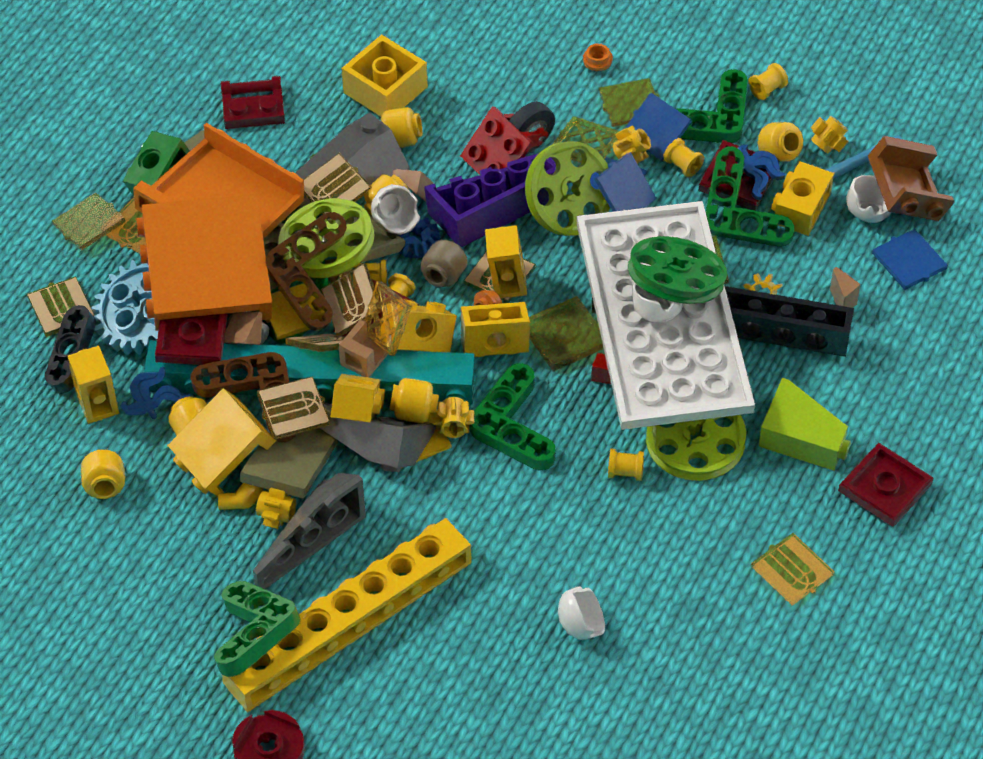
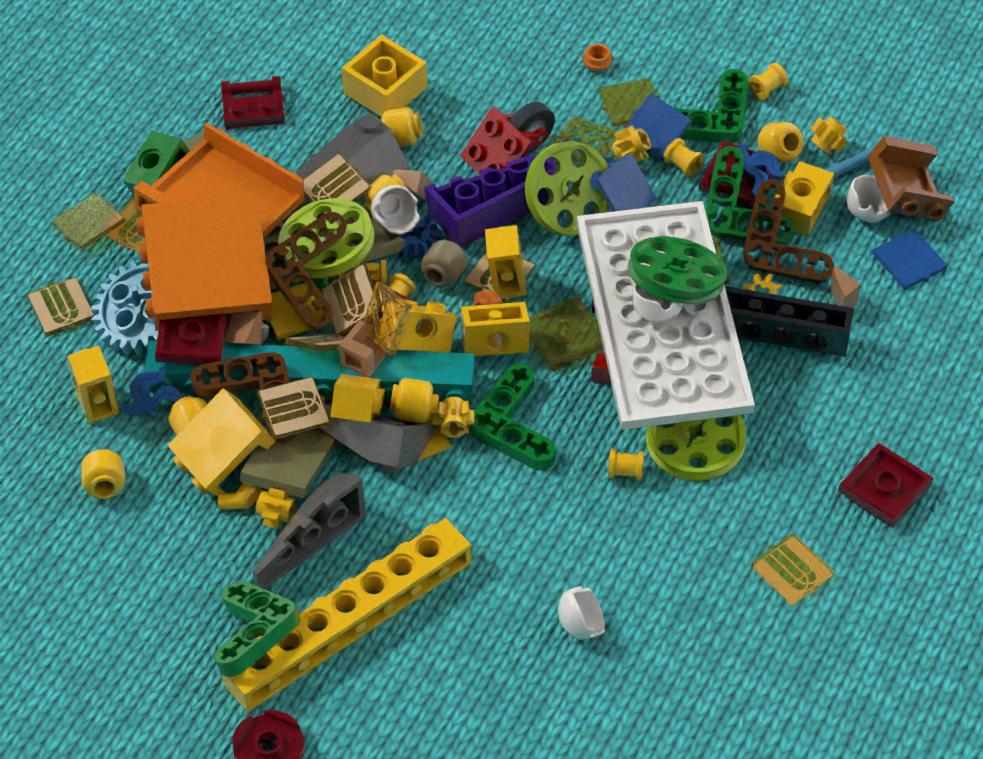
(67, 335): black beam -> none
(767, 241): none -> reddish brown beam
(803, 428): lime slope -> none

